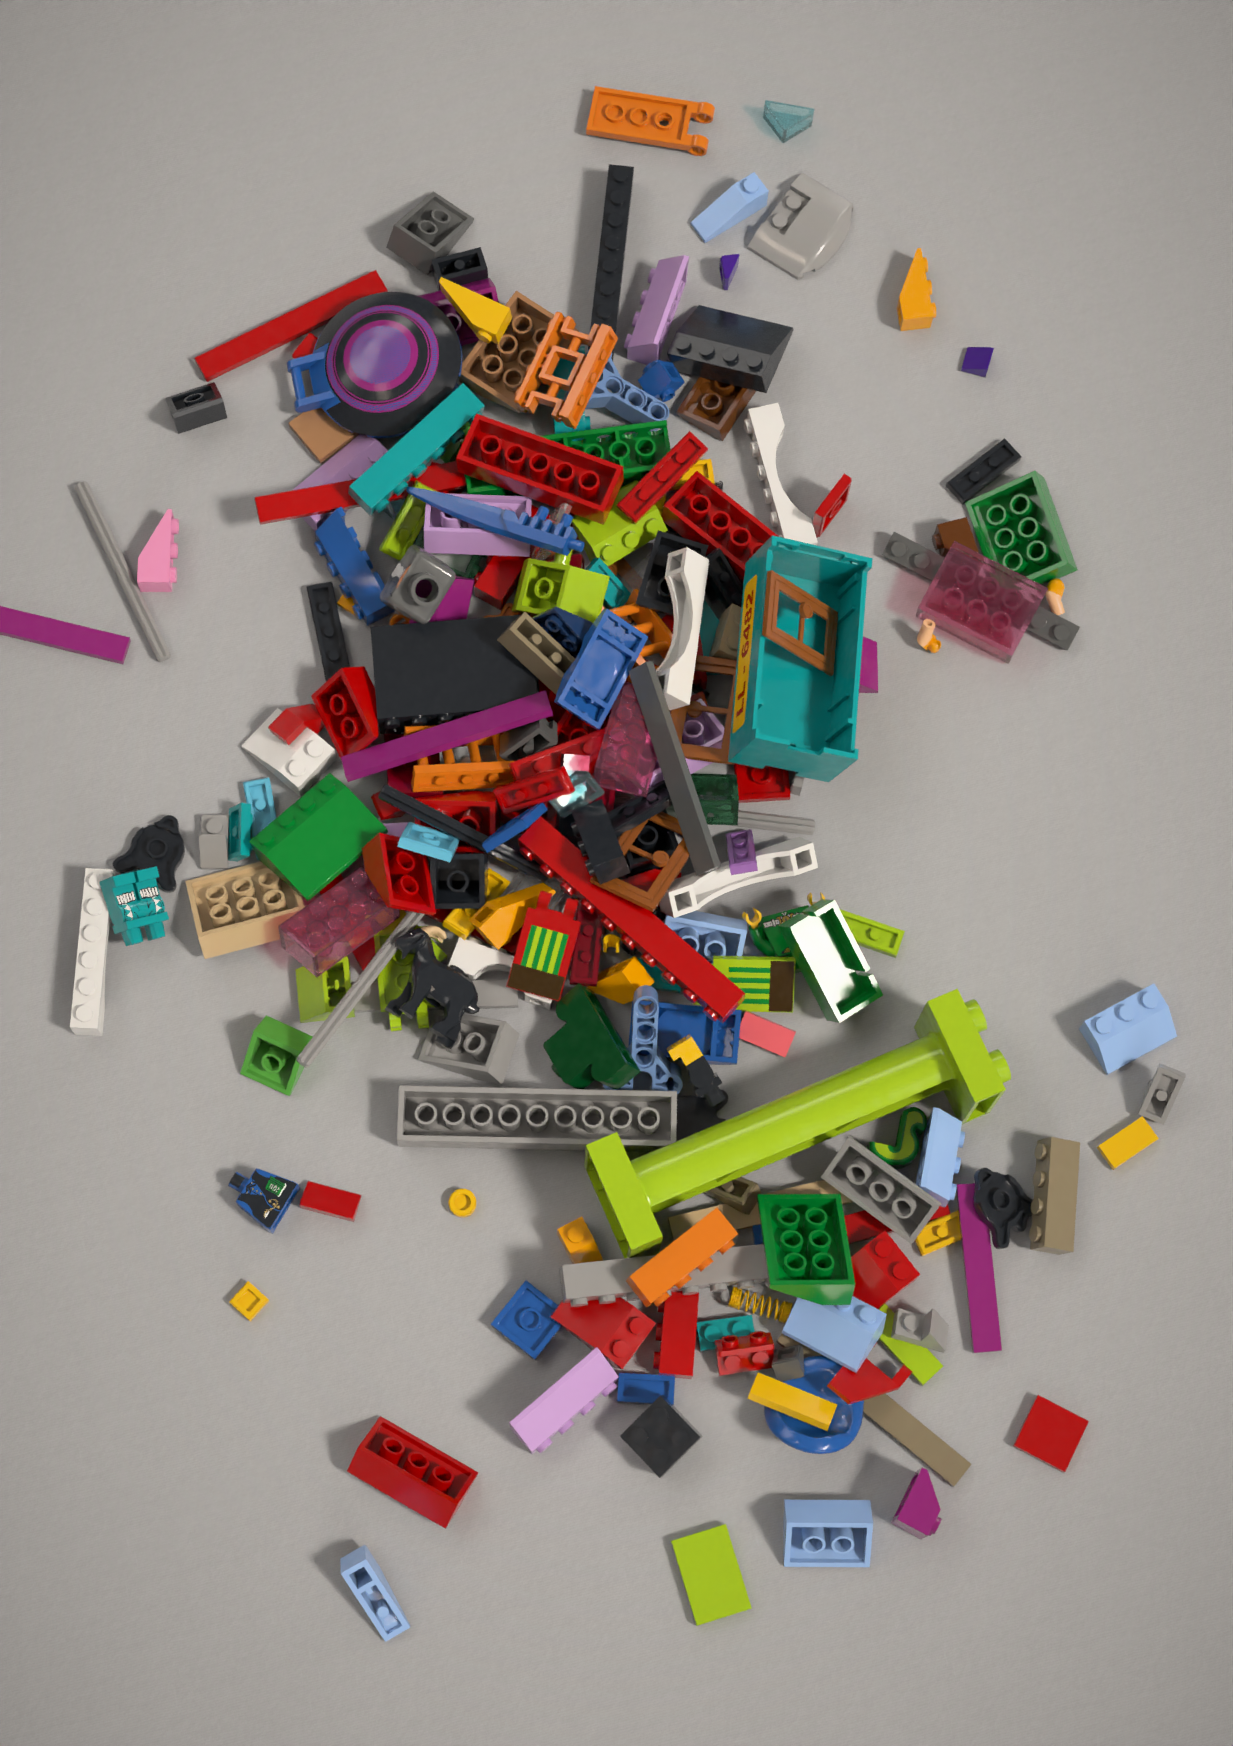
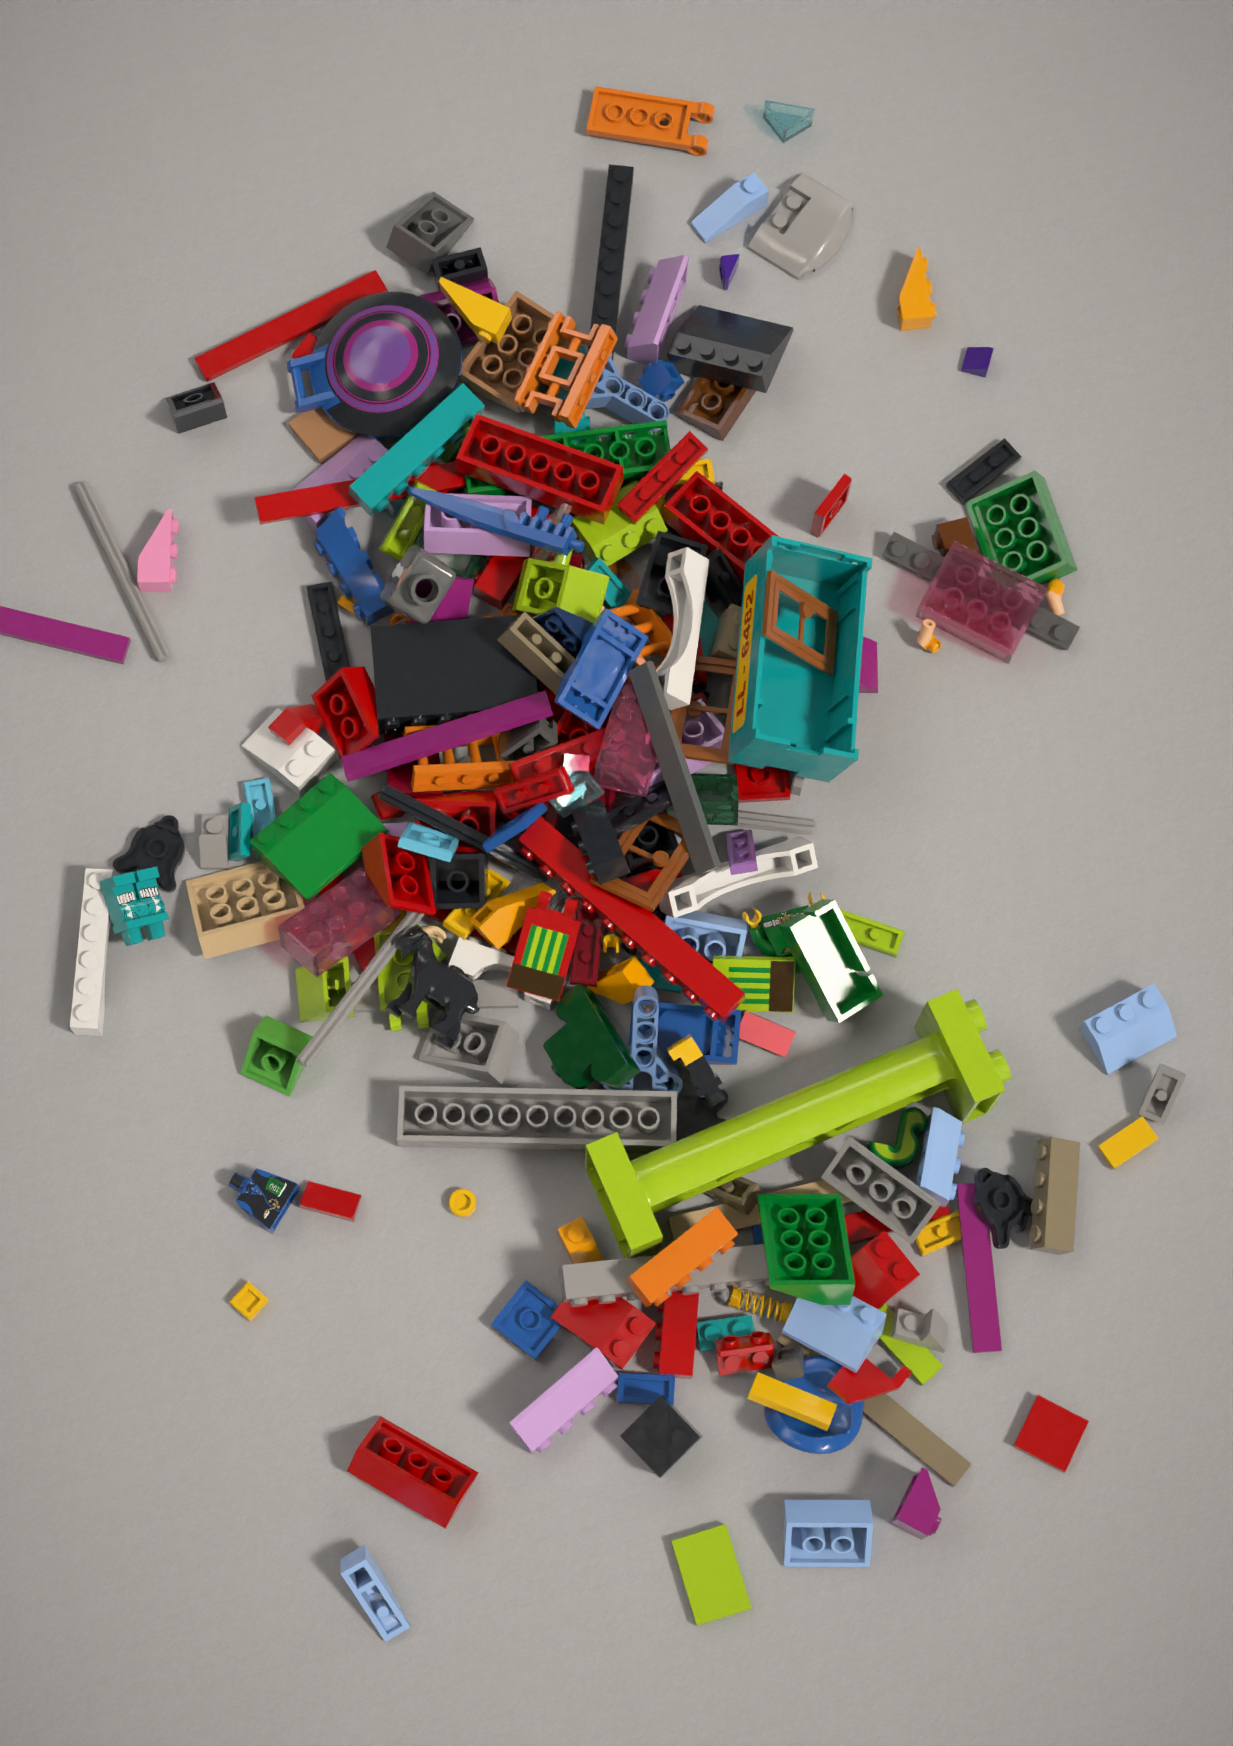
(766, 431): white arch -> none

